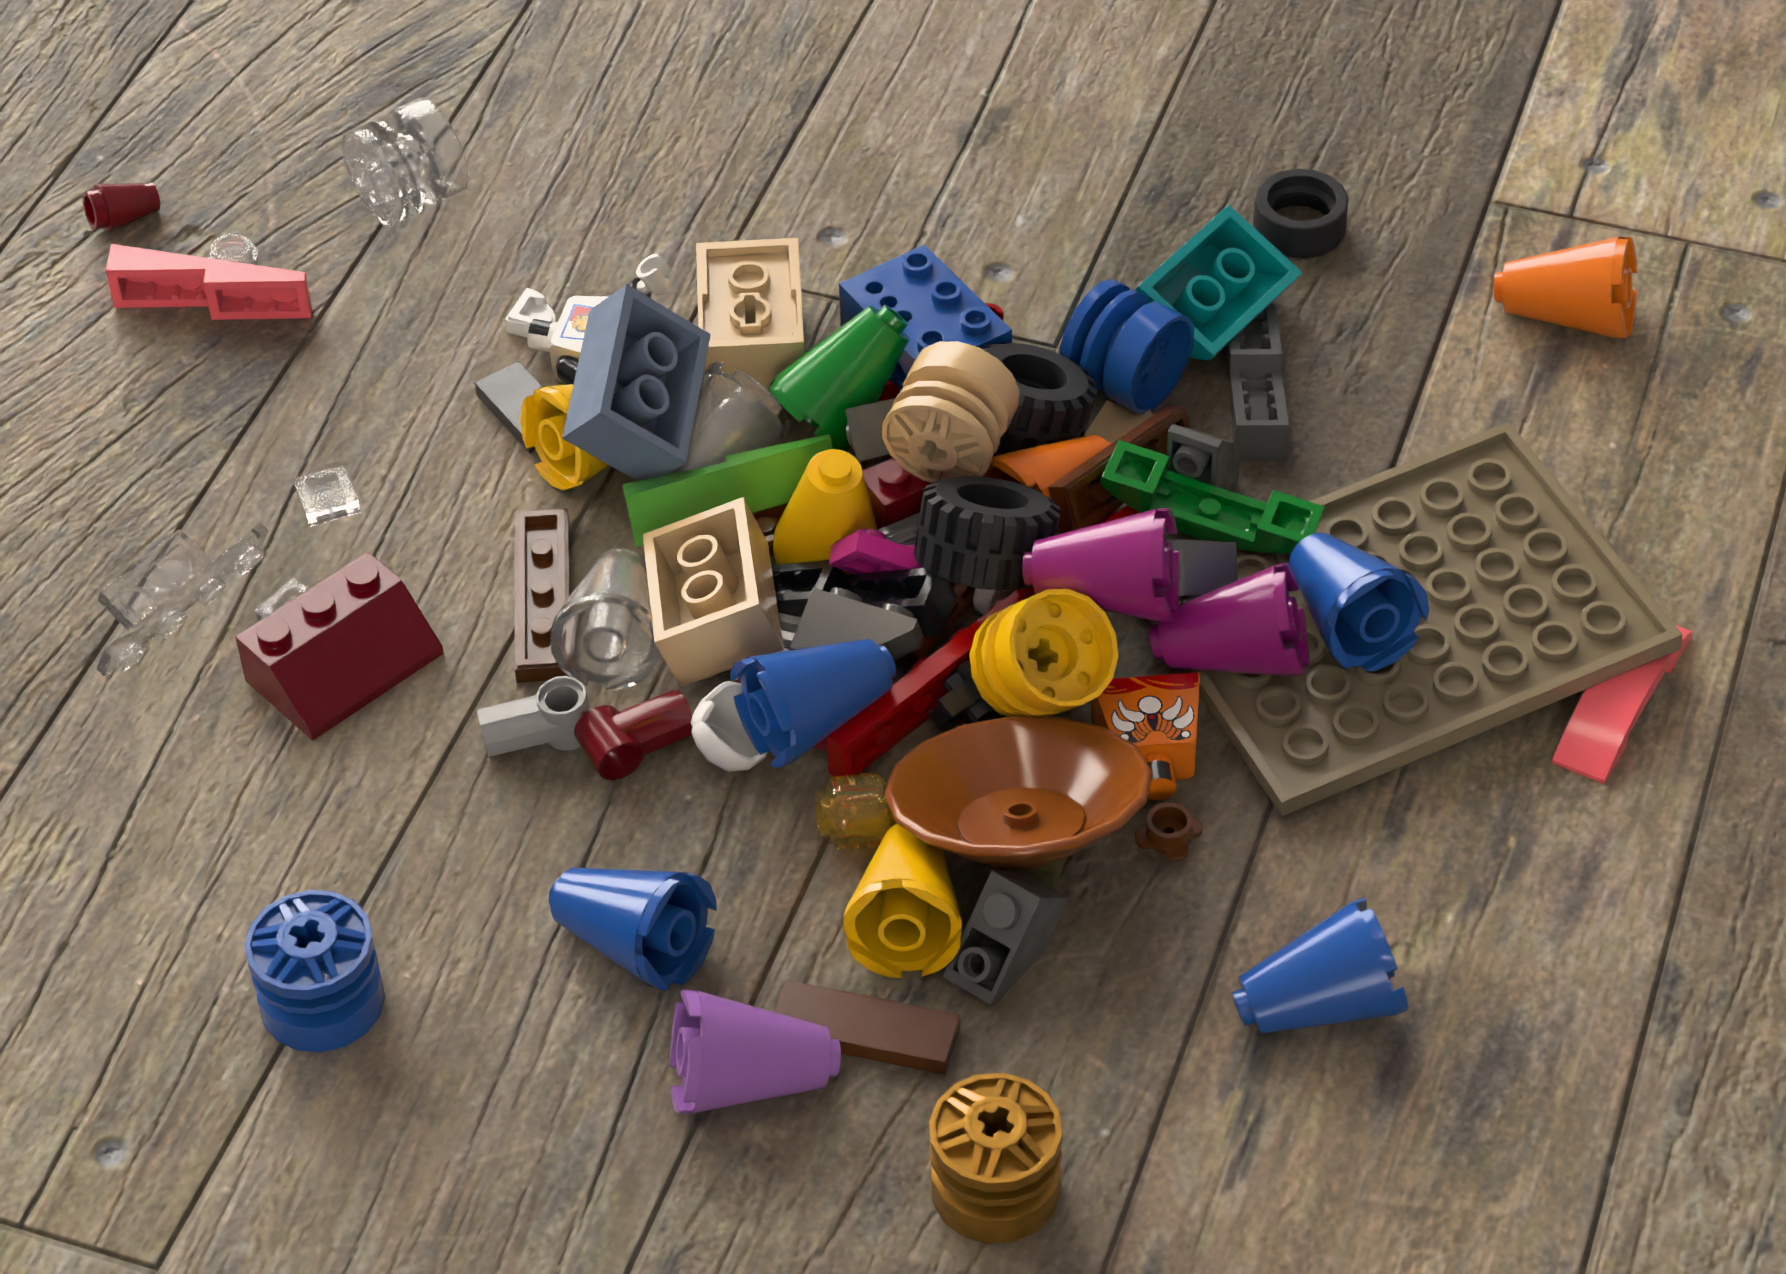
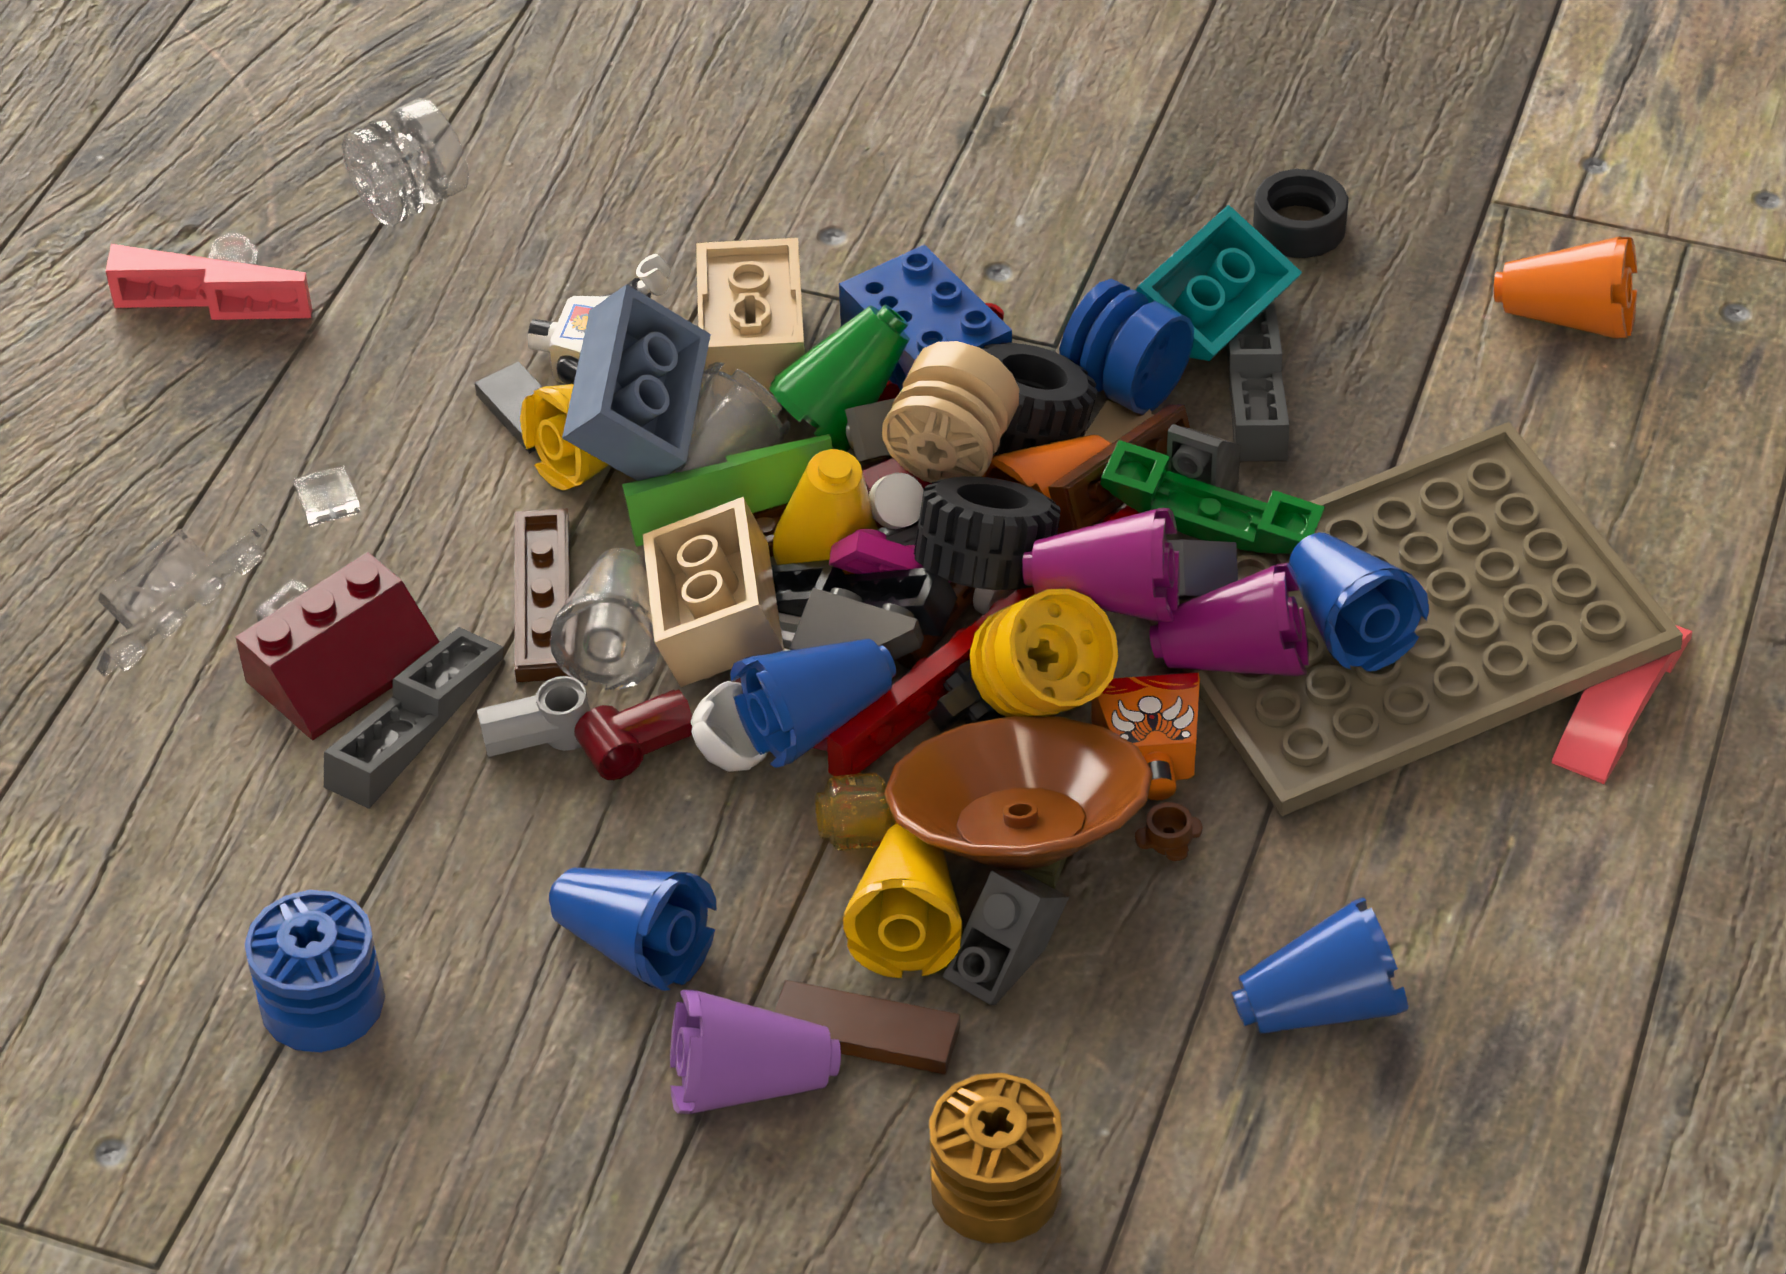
(118, 204): dark red cone -> none
(422, 701): none -> dark grey slope
(528, 307): white tile -> none
(896, 500): none -> white tile

